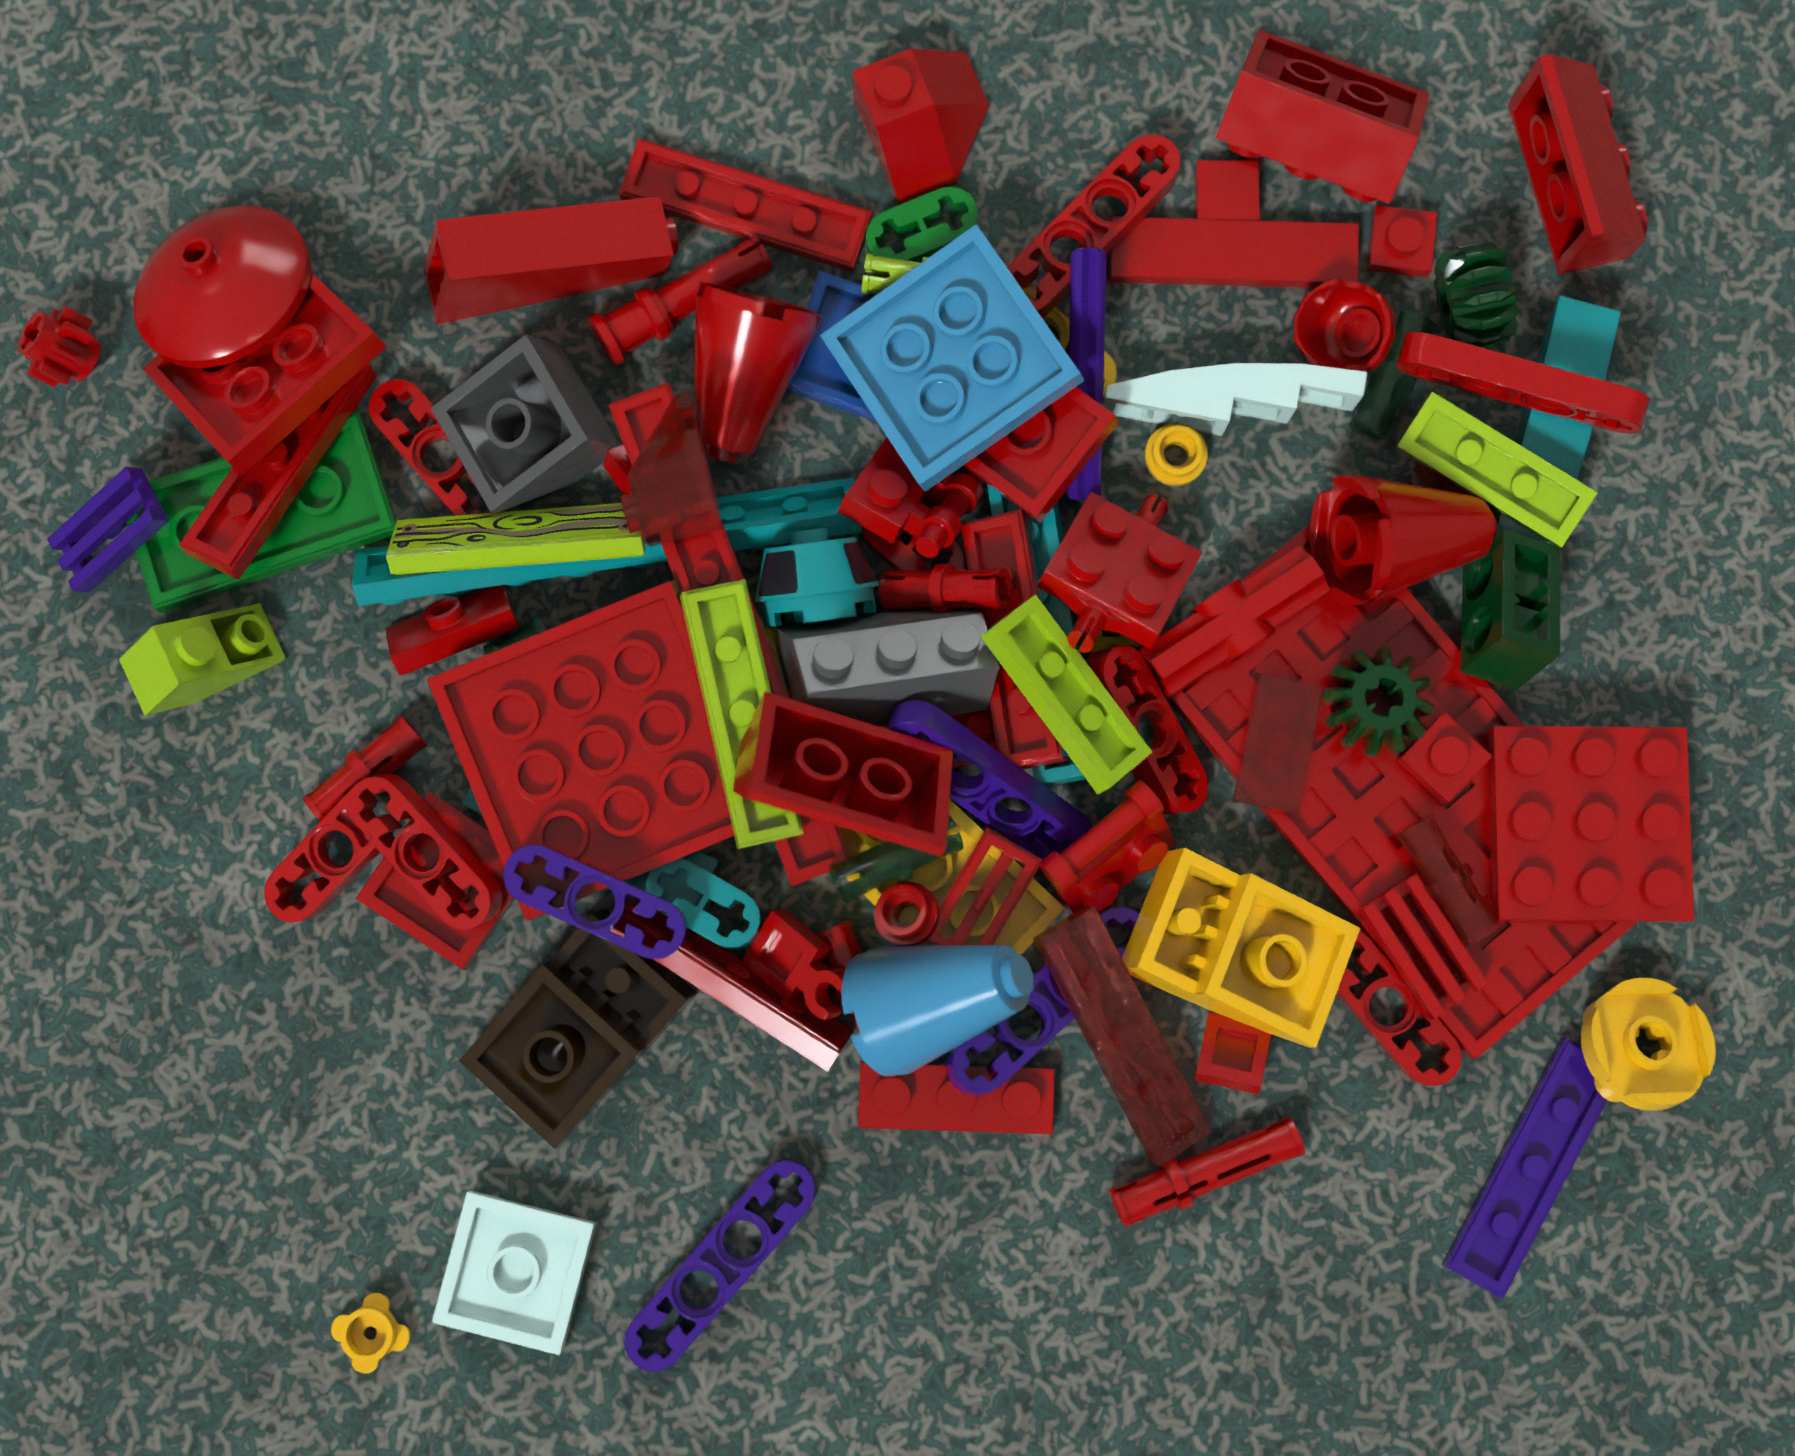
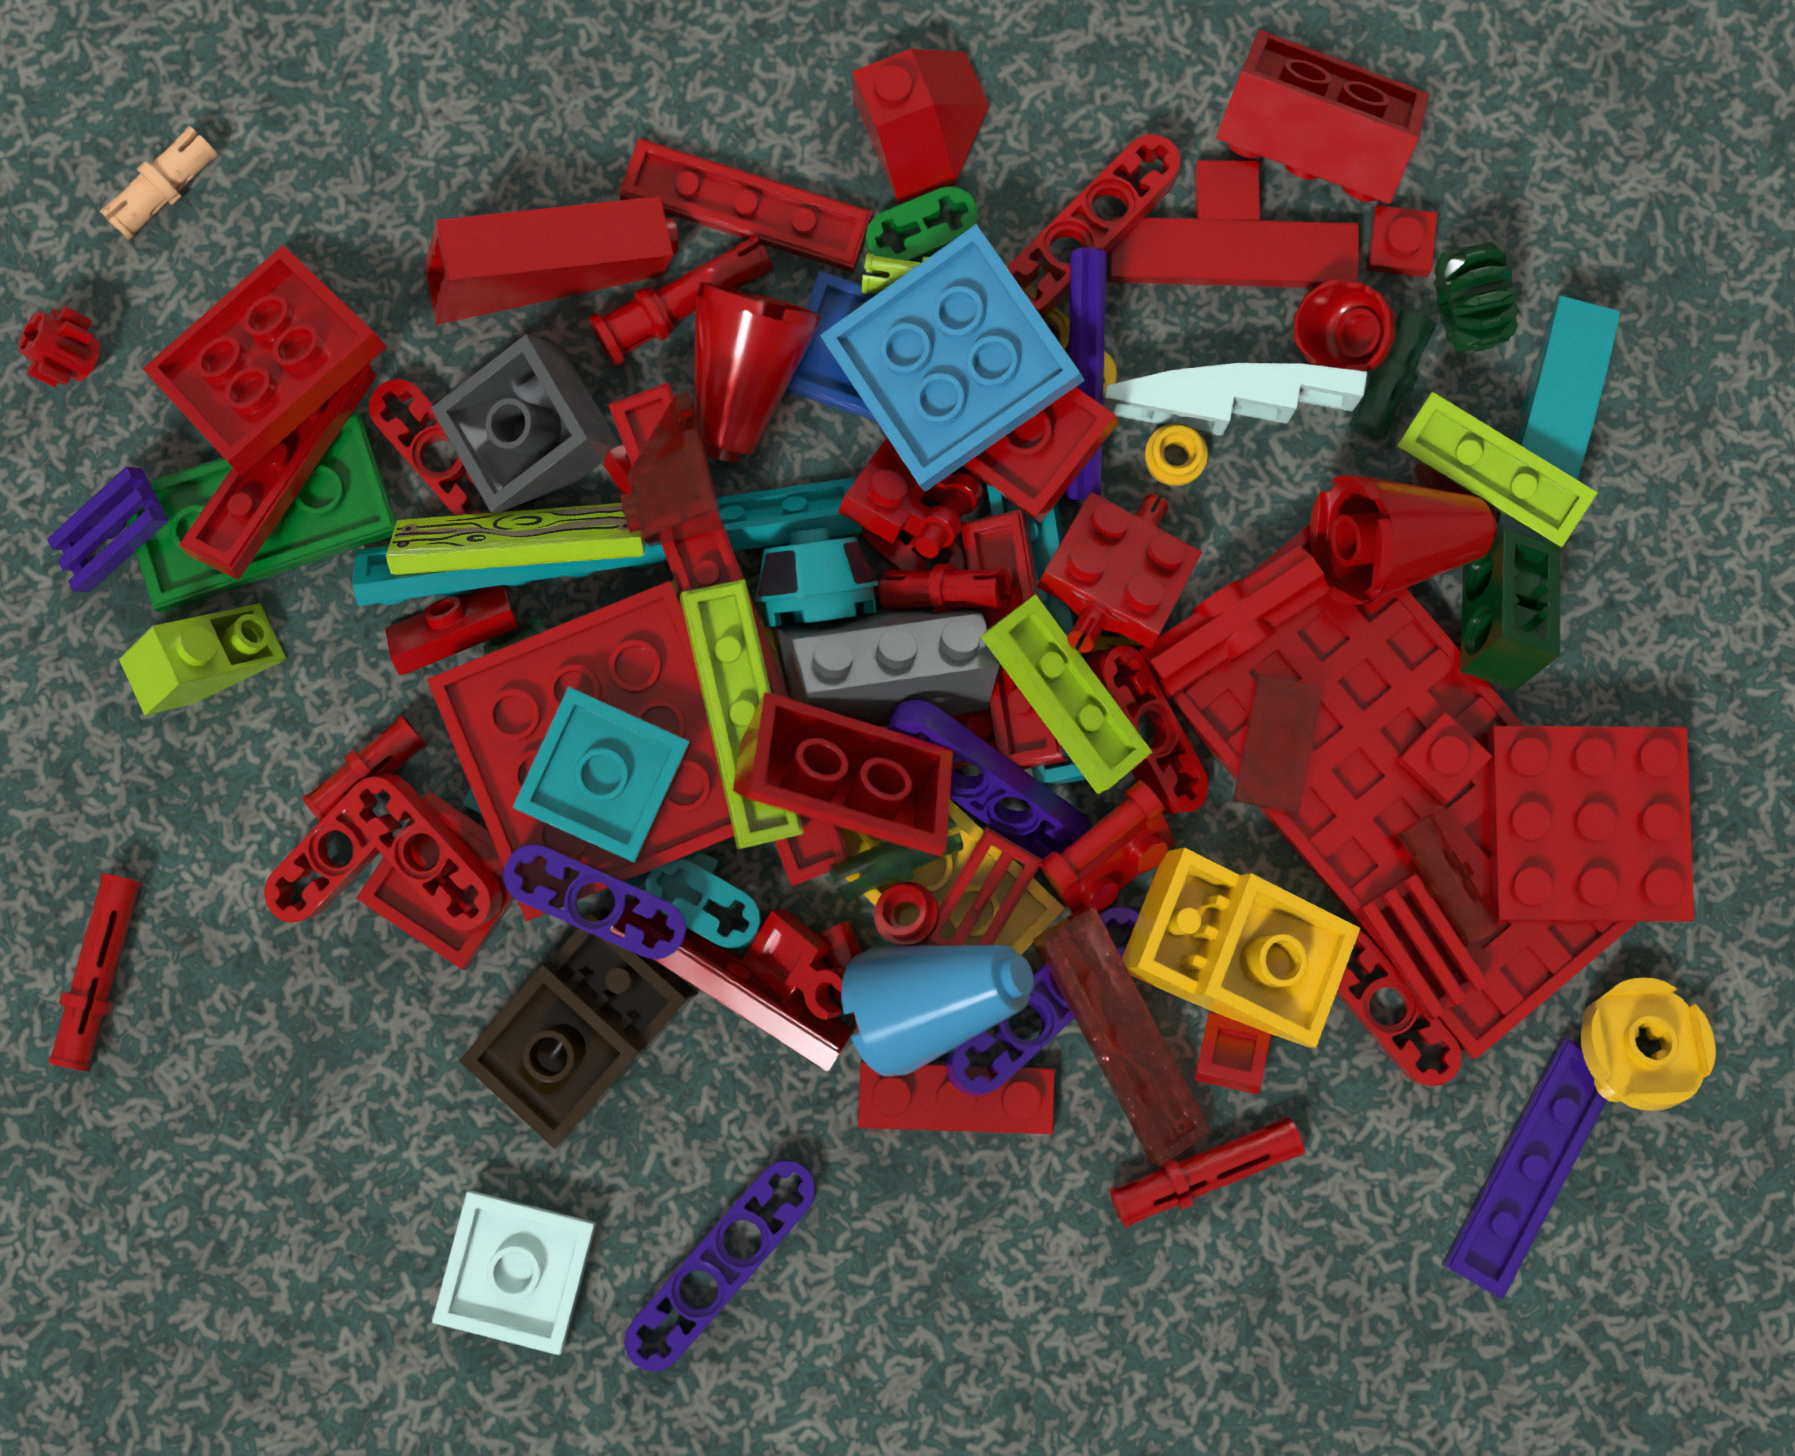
(76, 1048): none -> red pin
(159, 183): none -> light nougat pin
(221, 286): red dish -> none
(351, 1329): yellow plate -> none
(601, 774): none -> teal plate
(1396, 685): dark green gear -> none
(1523, 382): red beam -> none
(1576, 165): red slope -> none

